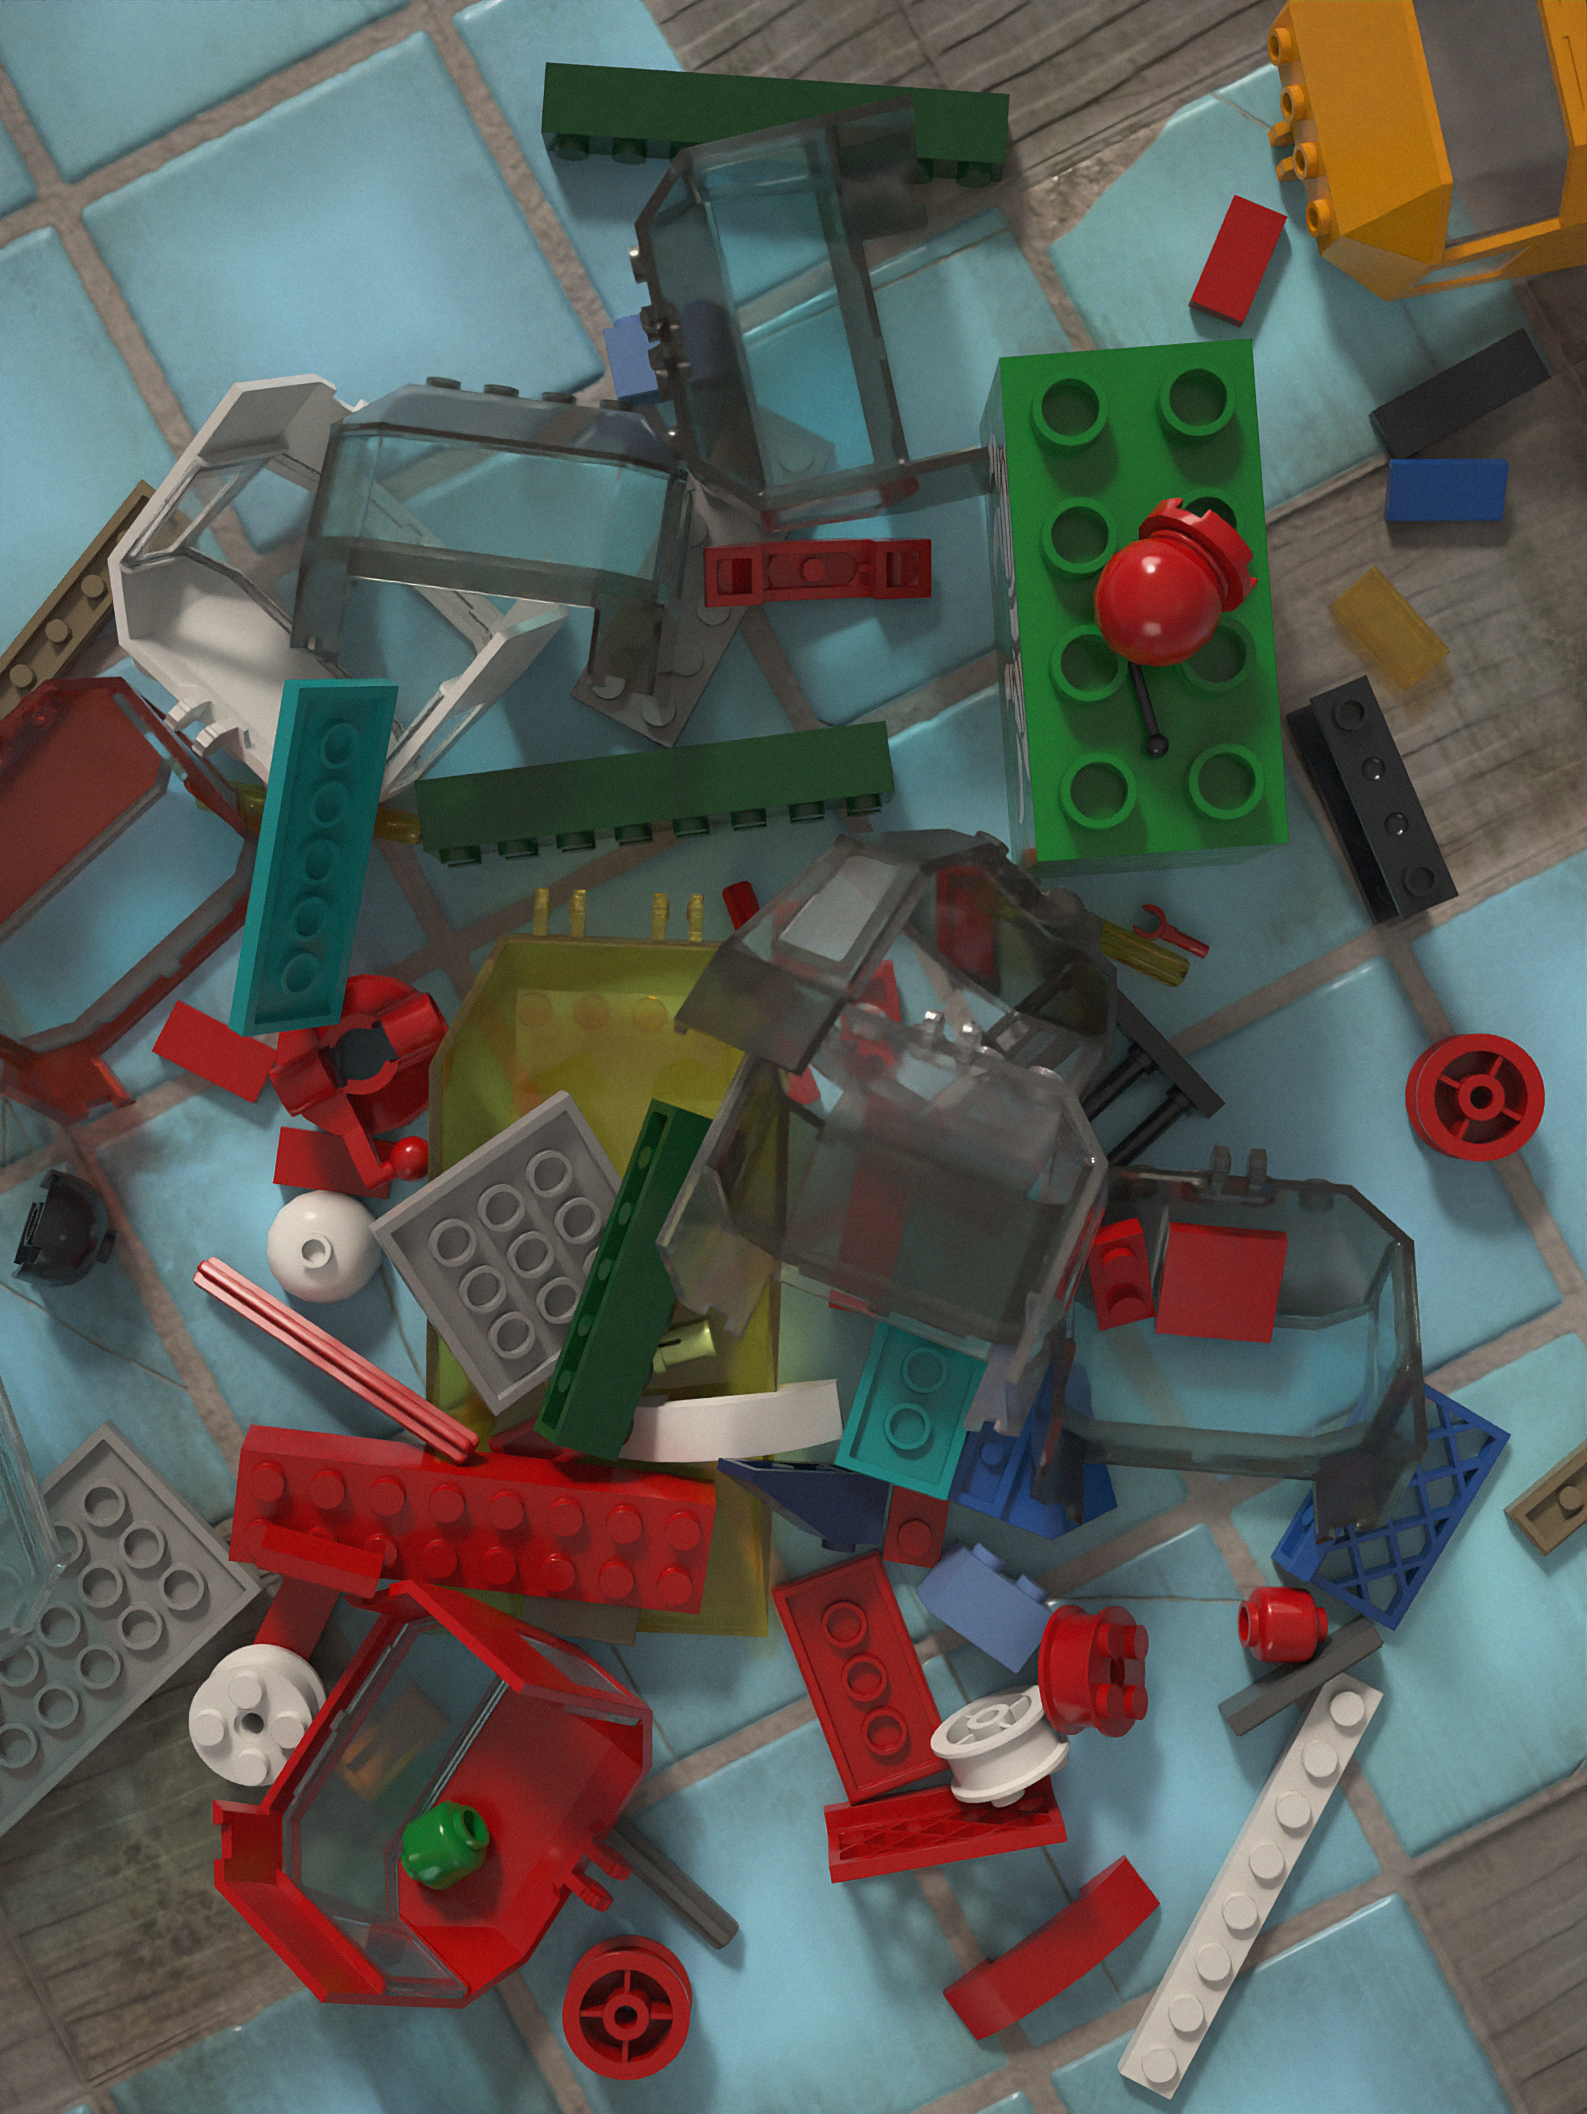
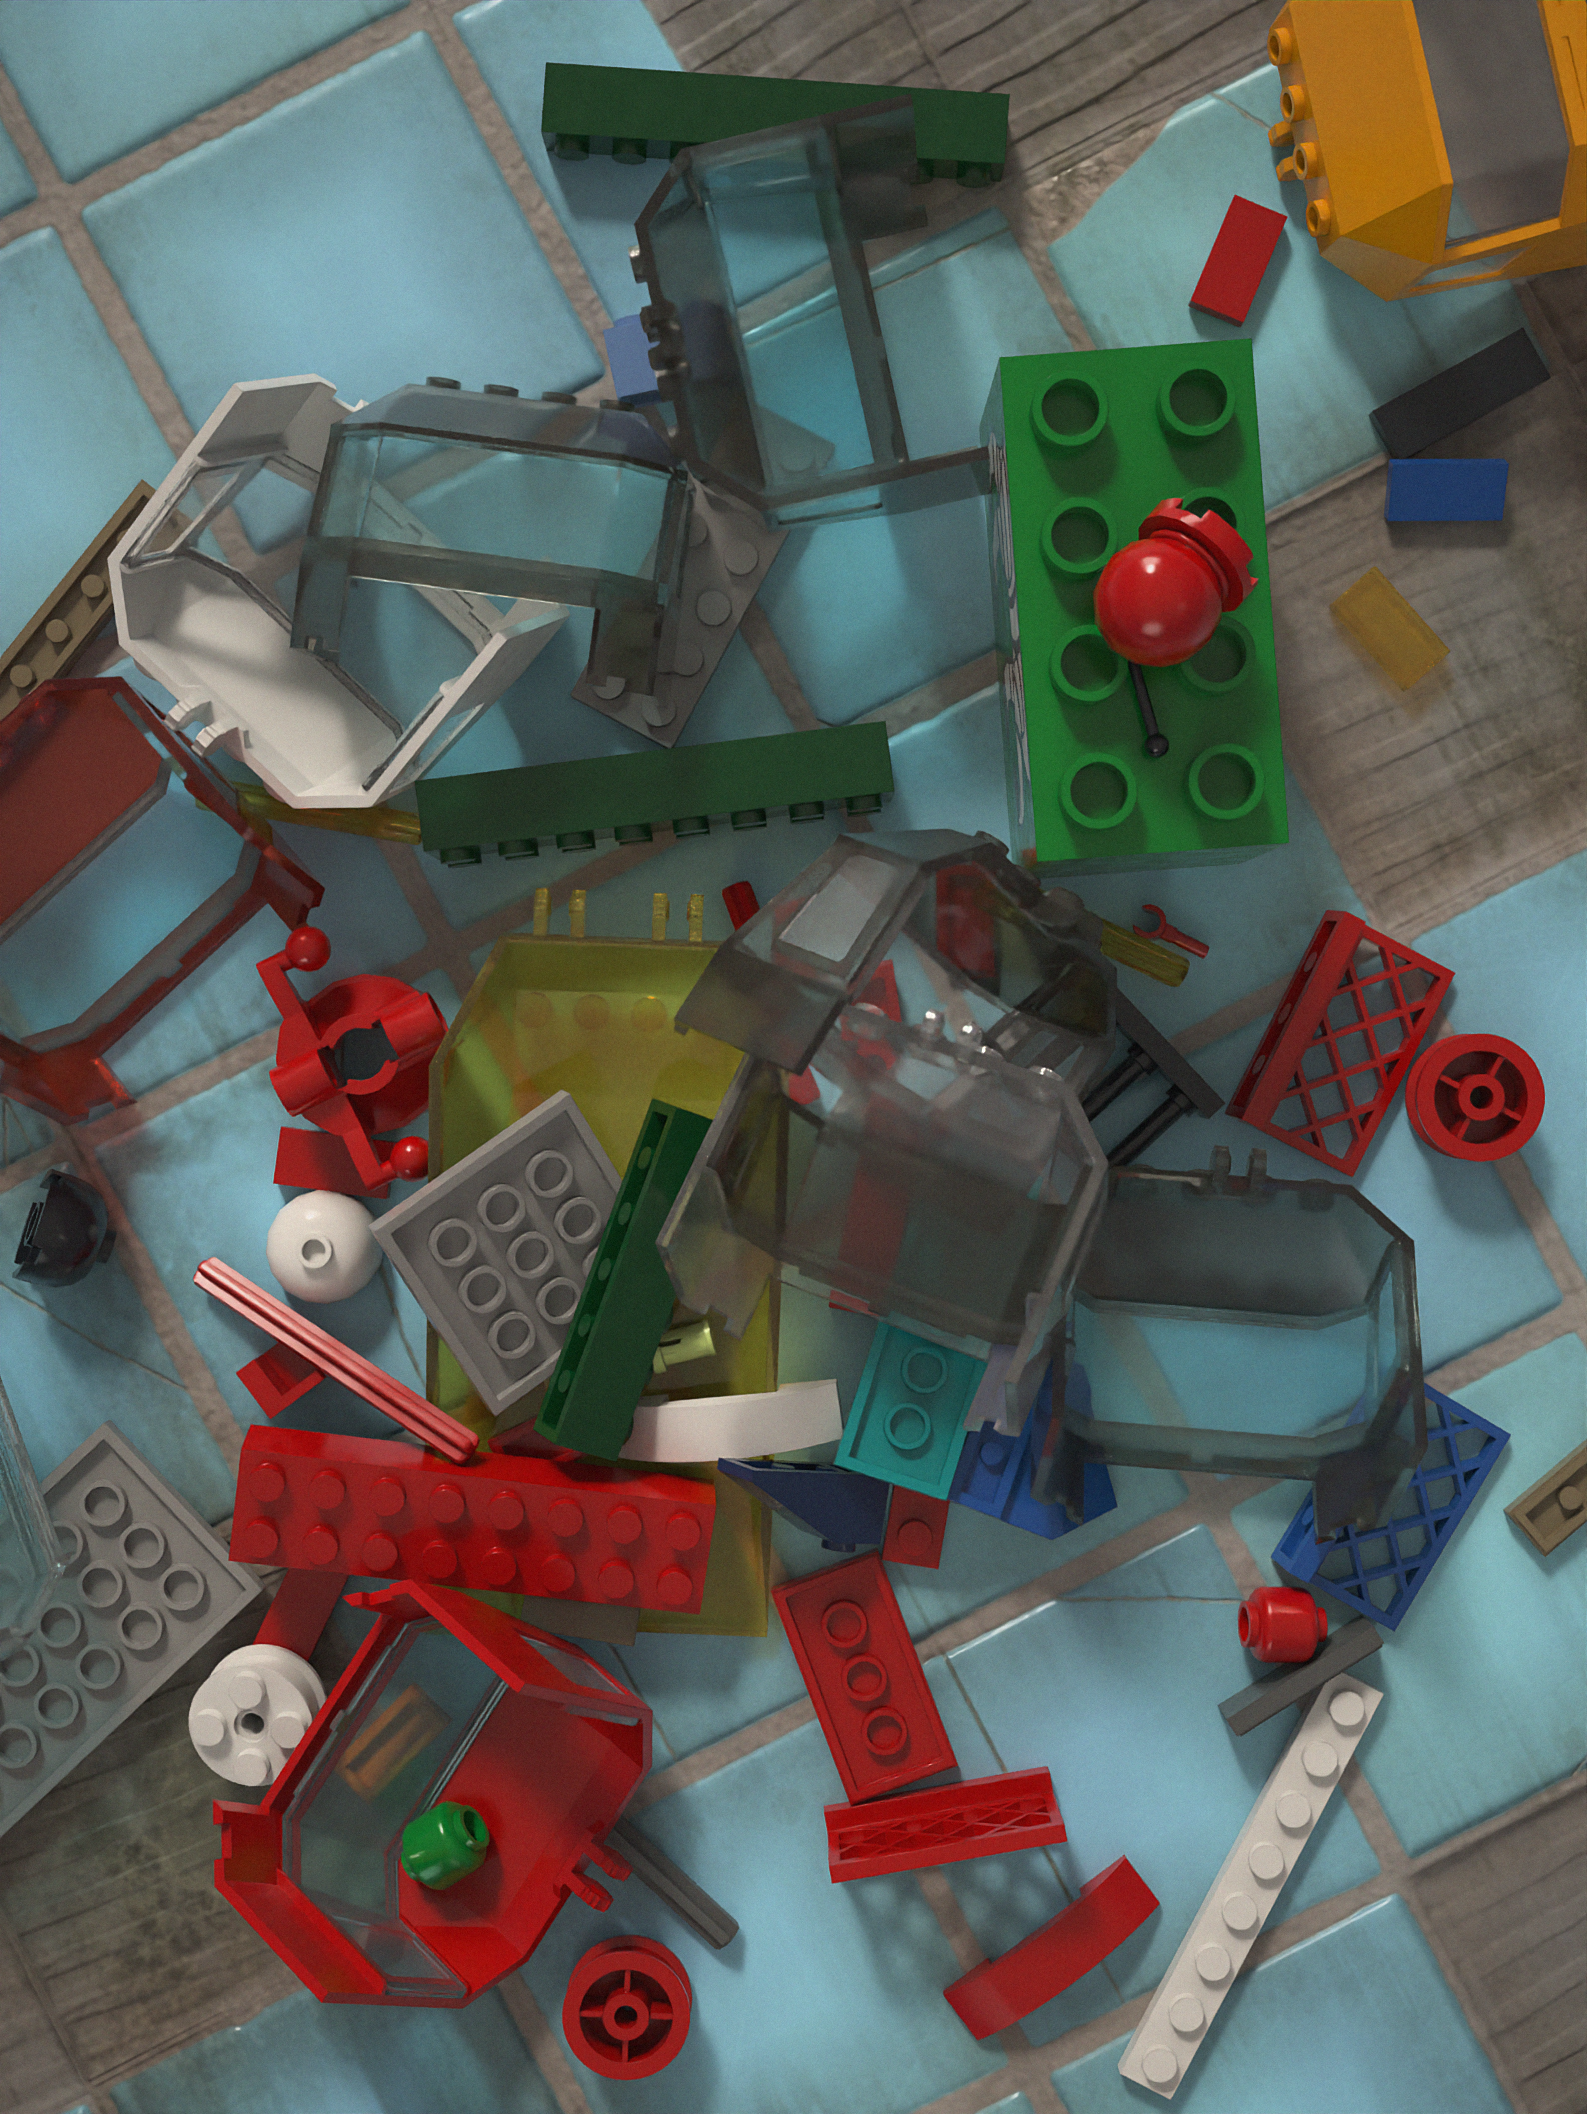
(216, 1051): red tile -> none
(279, 1378): none -> red panel
(312, 853): teal plate -> none
(319, 1561): red tile -> none
(816, 570): red slope -> none
(986, 1603): medium blue brick -> none
(1000, 1746): white wheel -> none
(1093, 1670): red wheel -> none
(1119, 1275): red plate -> none
(1220, 1282): red tile -> none
(1305, 1009): none -> red fence
(1371, 802): black fence -> none

